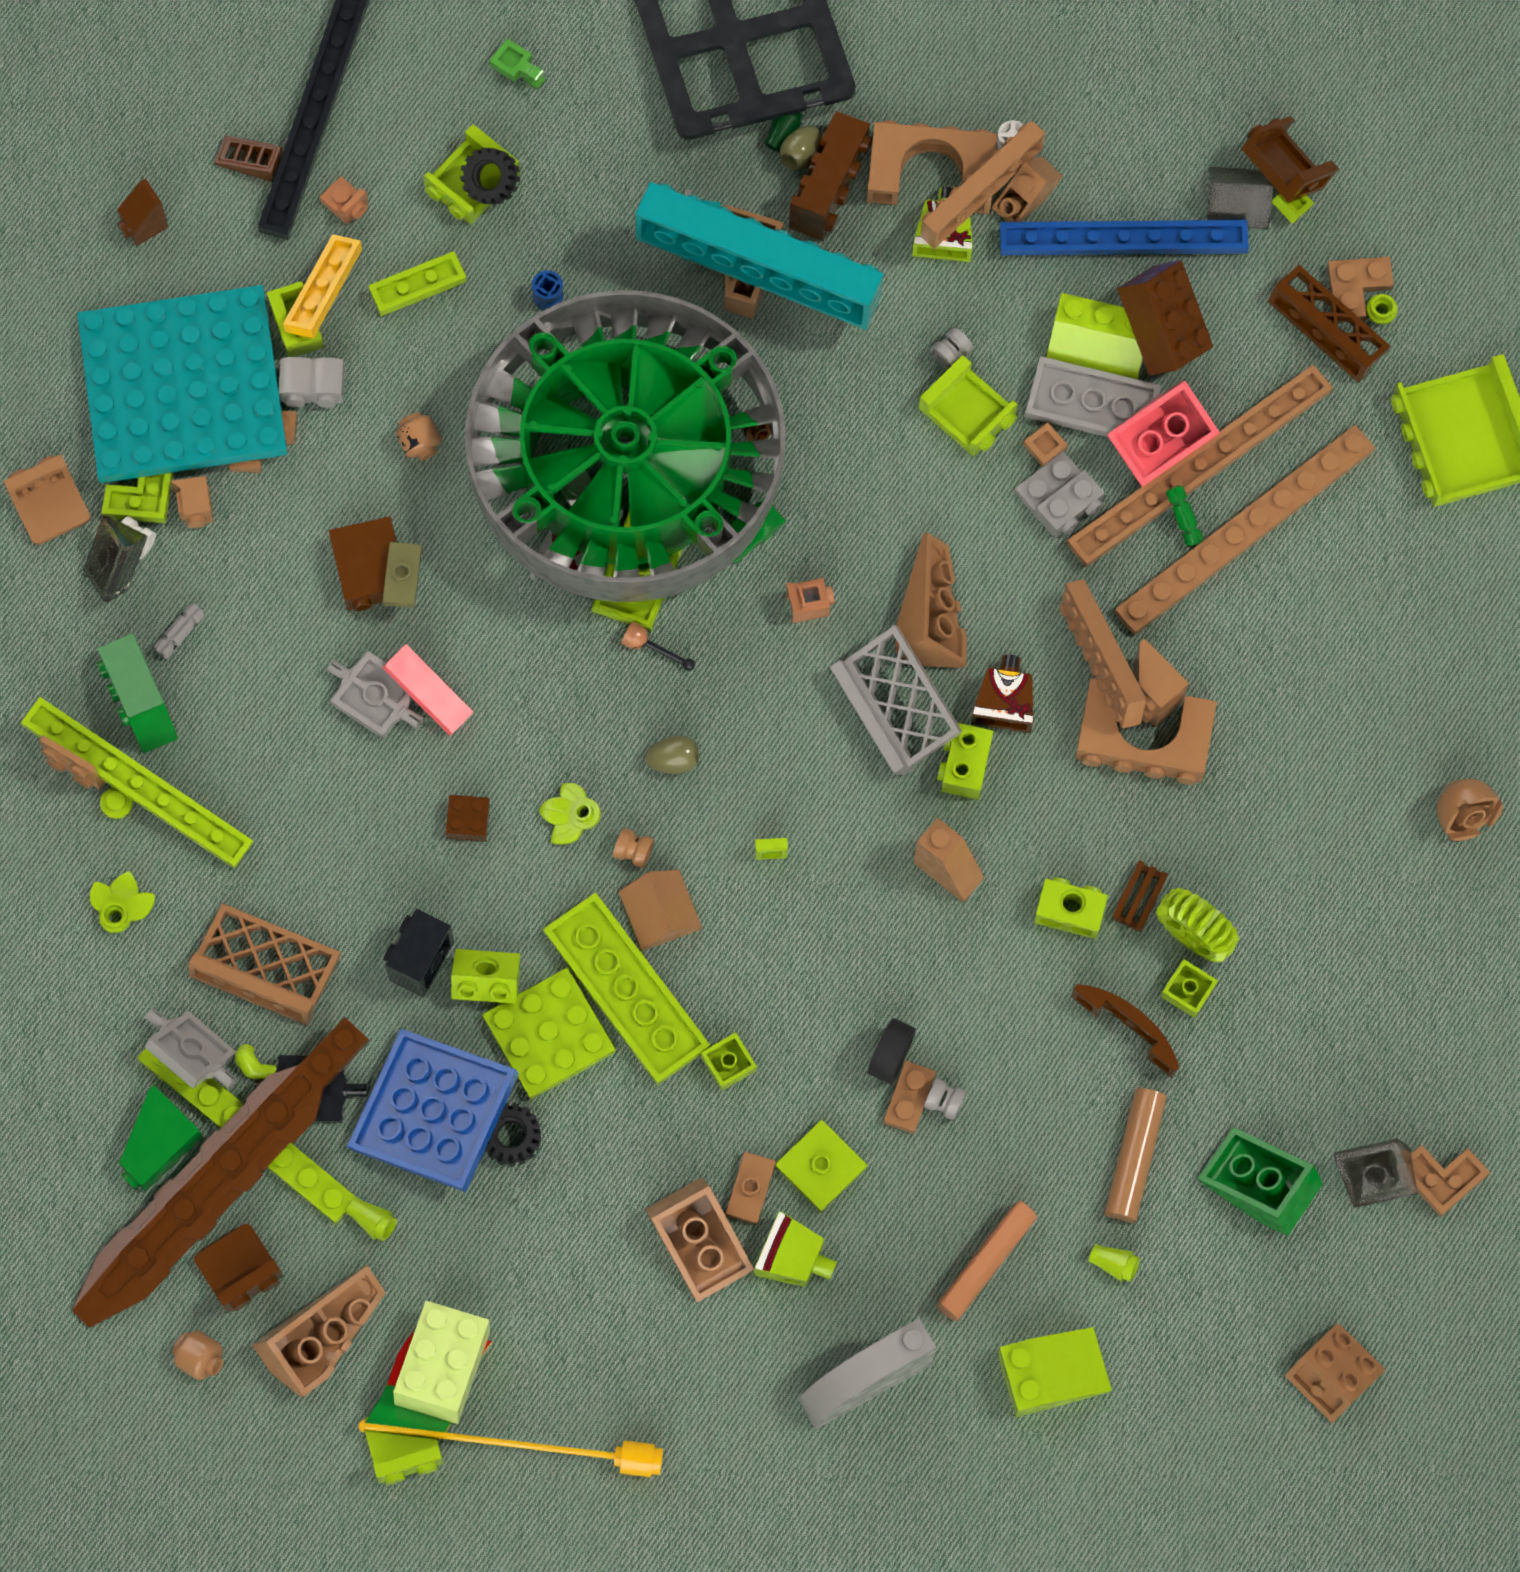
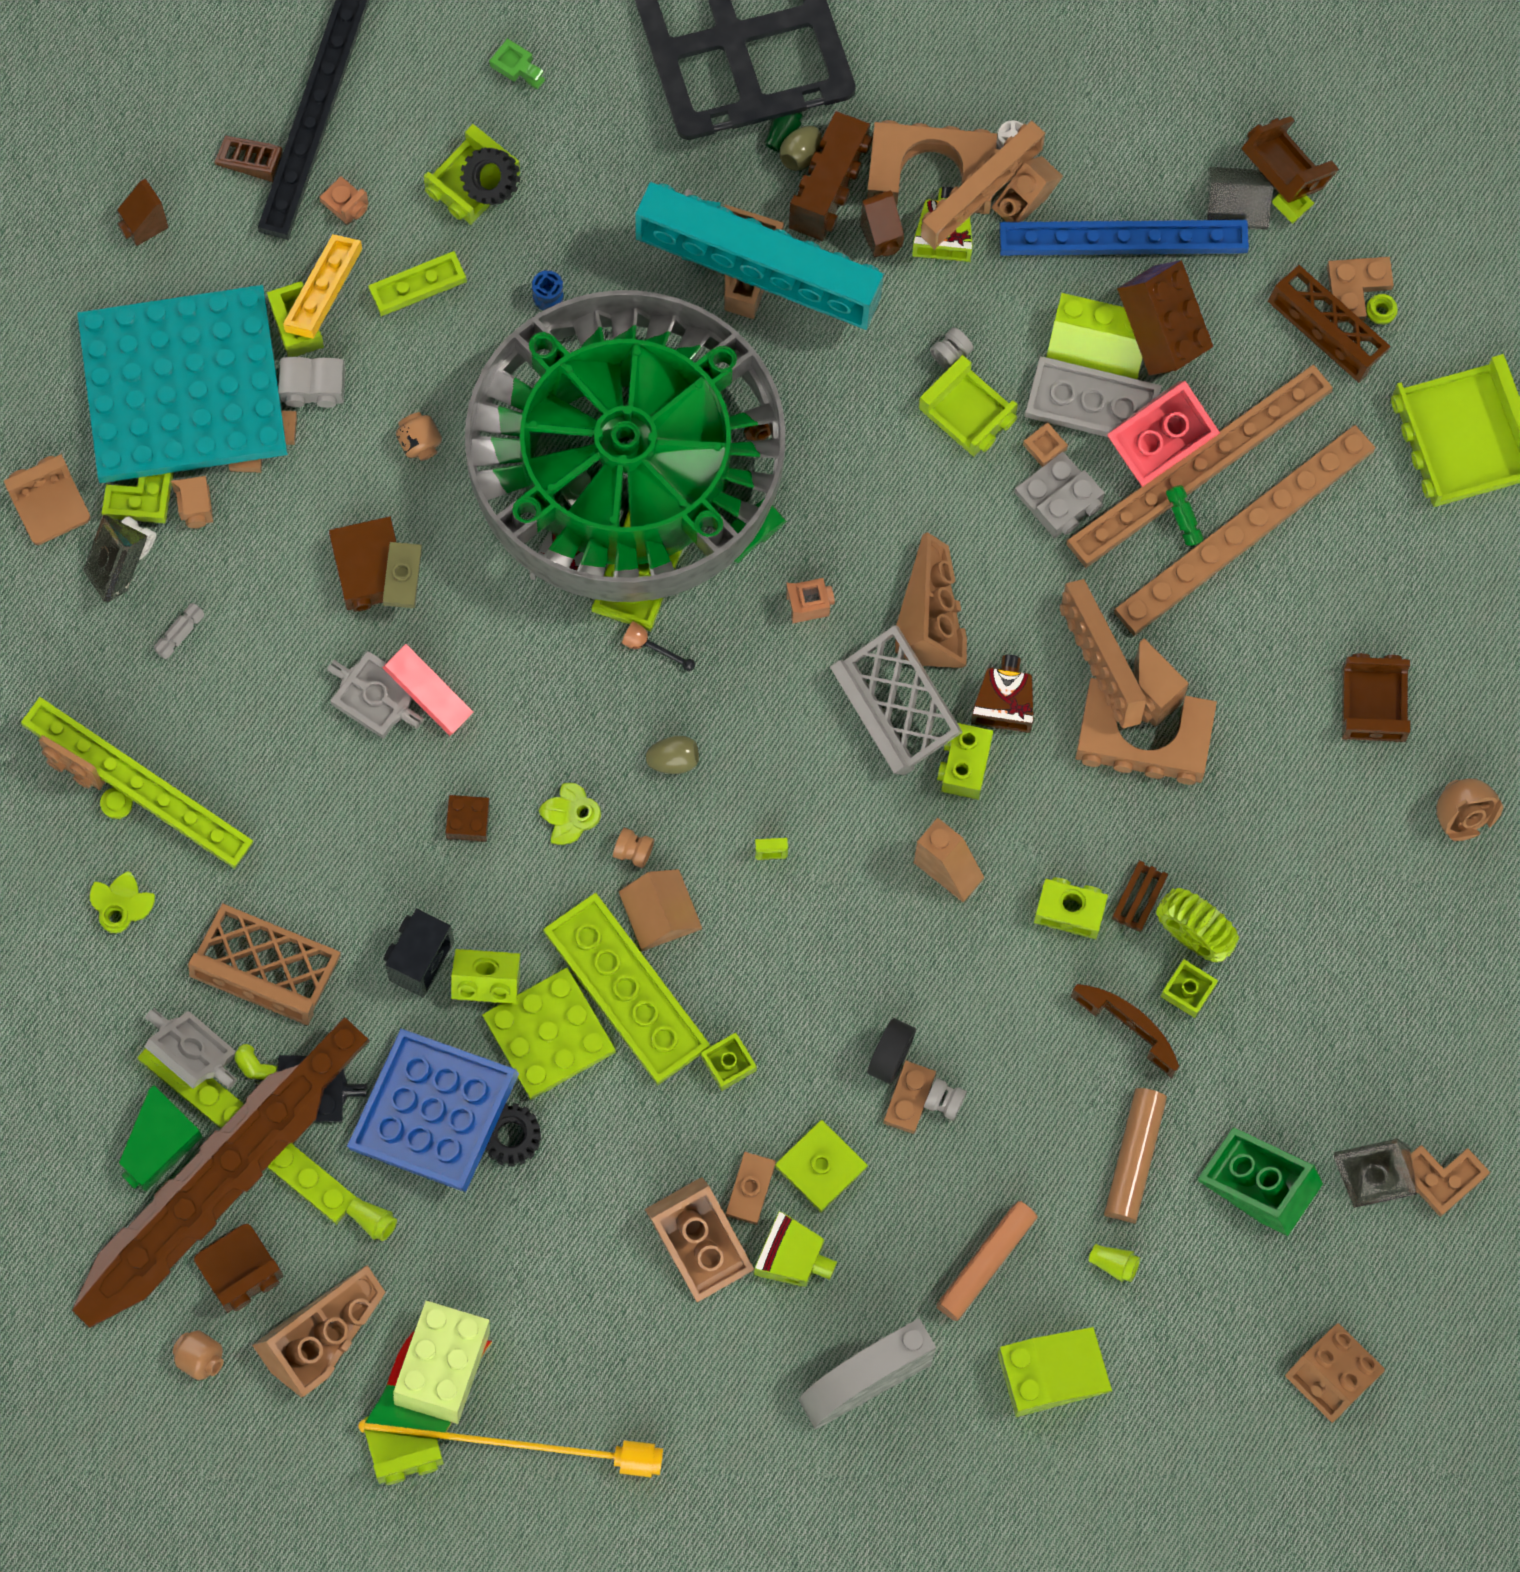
(137, 692): green wedge -> none
(882, 224): none -> reddish brown slope
(1375, 698): none -> reddish brown panel

